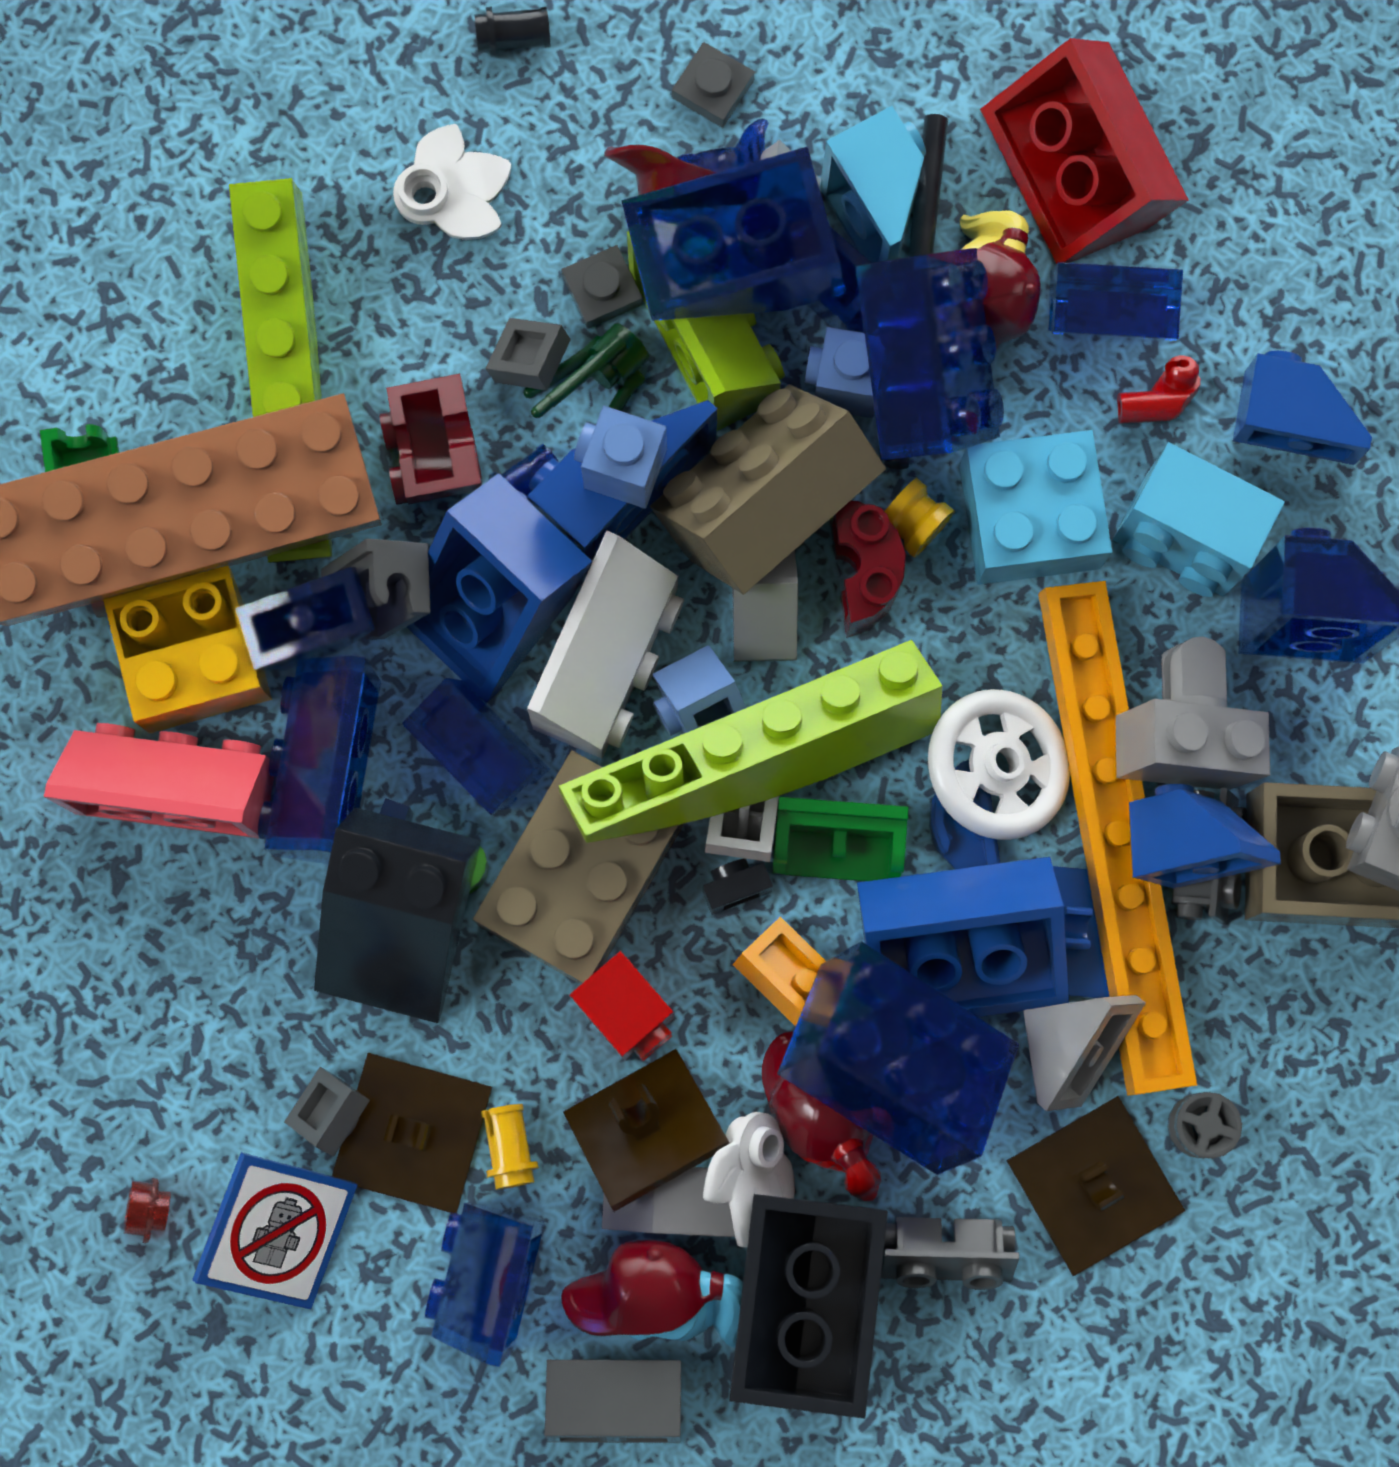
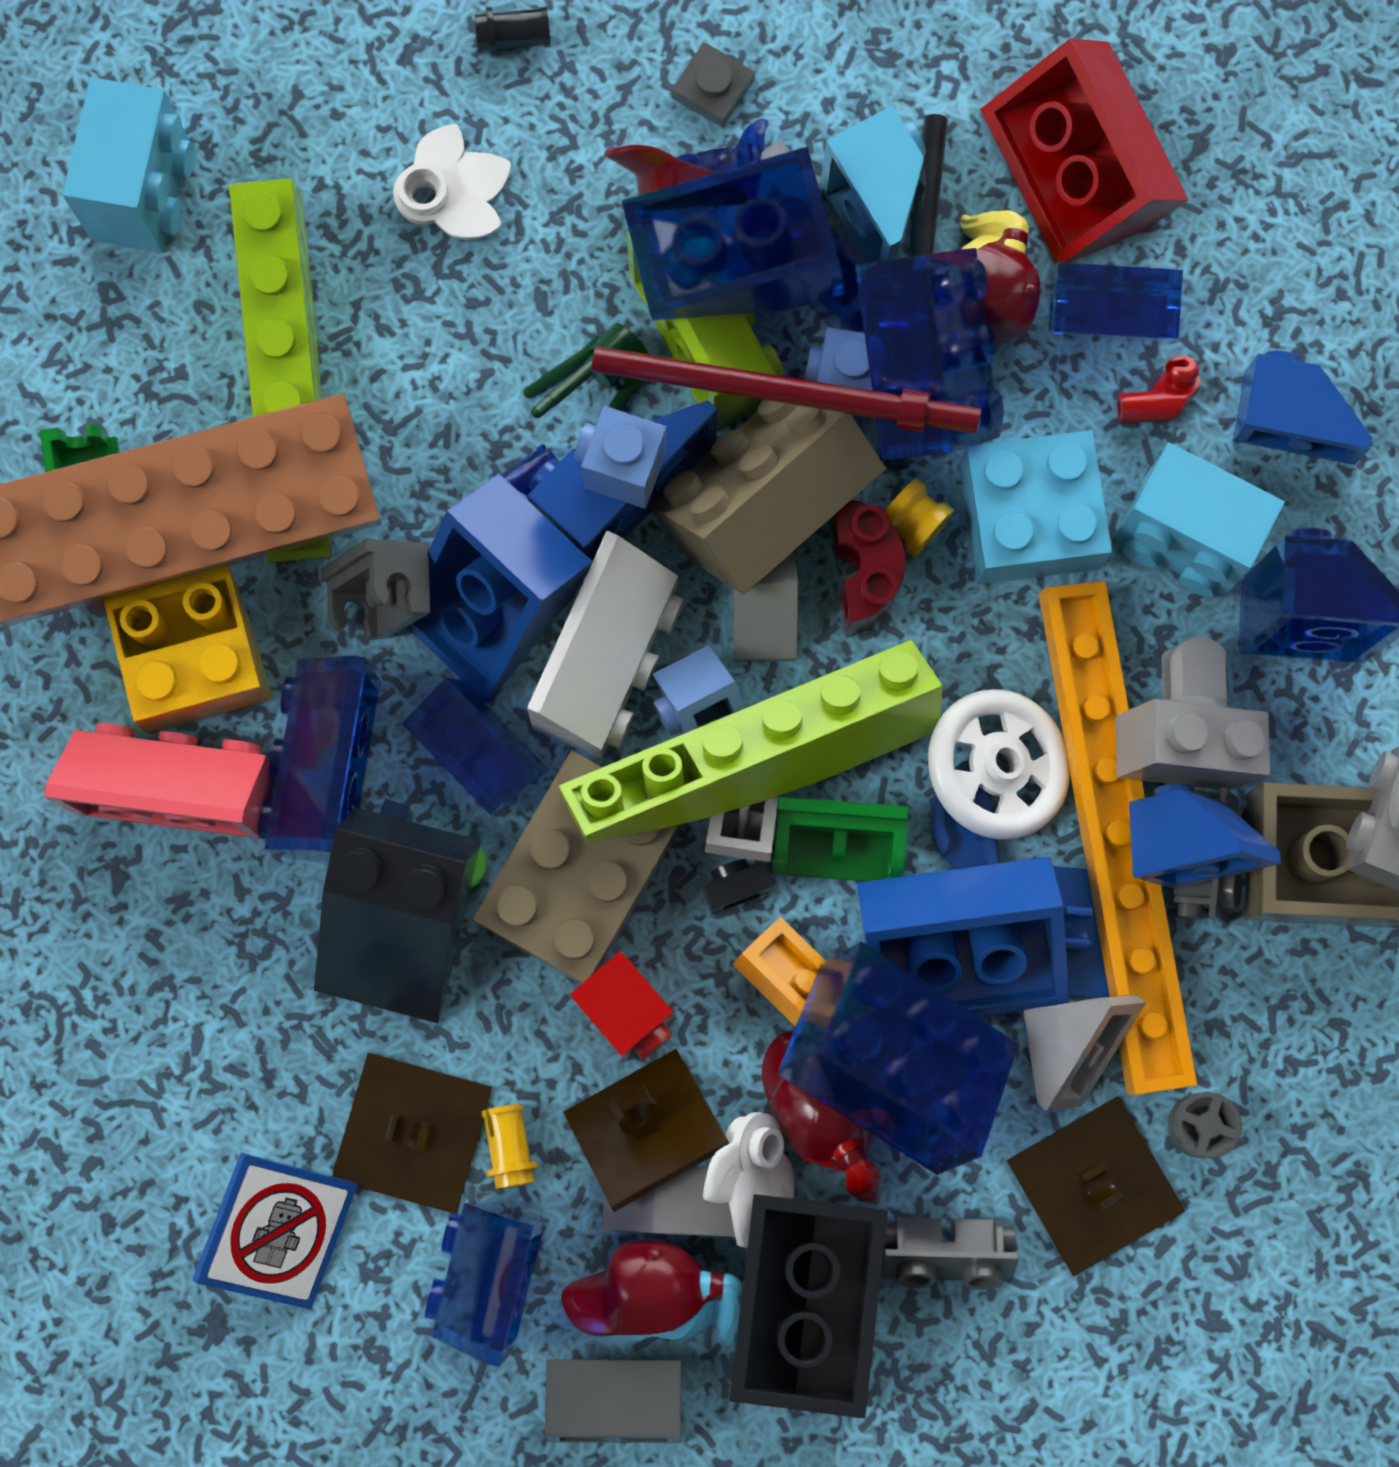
(128, 165): none -> medium azure brick
(146, 1209): clear red plate -> none
(306, 621): clear blue slope -> none
(327, 1111): dark grey plate -> none
(433, 440): dark red cylinder -> none
(528, 353): dark grey plate -> none
(602, 286): dark grey plate -> none
(911, 410): none -> dark red bar

